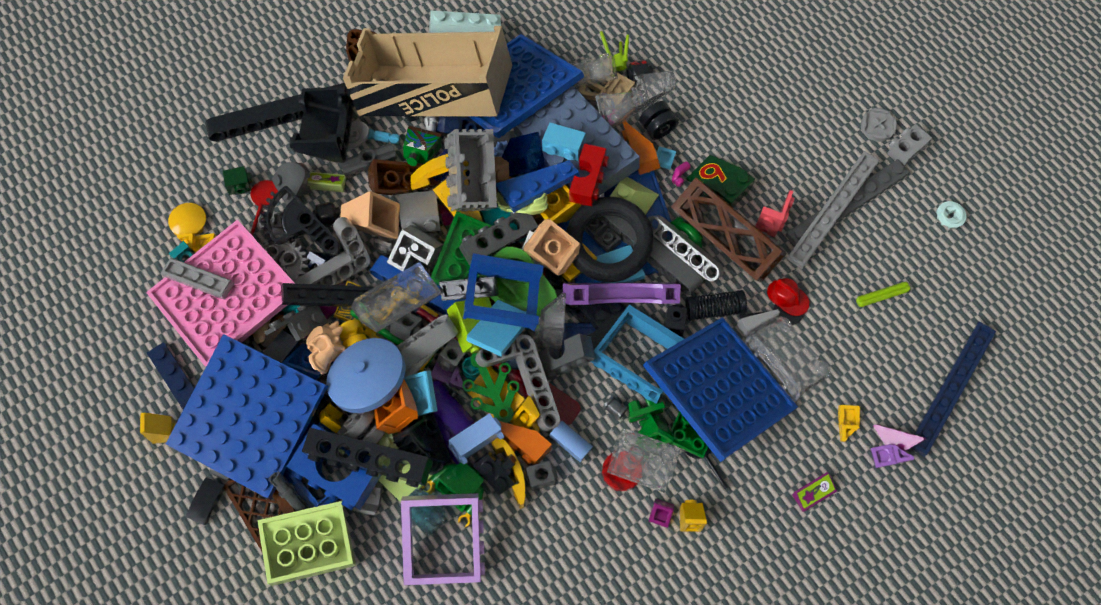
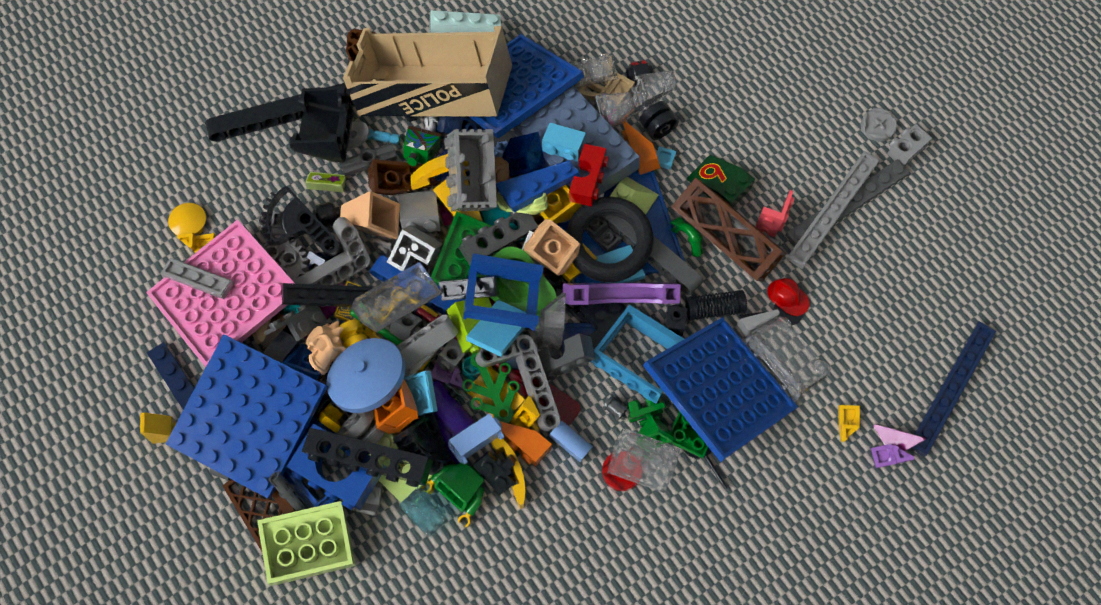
(180, 252): teal tile -> none
(204, 500): black slope -> none
(237, 180): dark green brick -> none
(258, 194): red piece -> none
(295, 177): dark grey slope -> none
(407, 503): lavender window -> none
(536, 483): dark grey brick -> none
(620, 58): lime plant -> none
(661, 513): magenta slope -> none
(681, 169): dark pink arm -> none
(692, 249): light grey beam -> none
(692, 516): yellow slope -> none
(814, 492): slope -> none
(882, 294): lime axle -> none
(948, 208): light aqua gear -> none

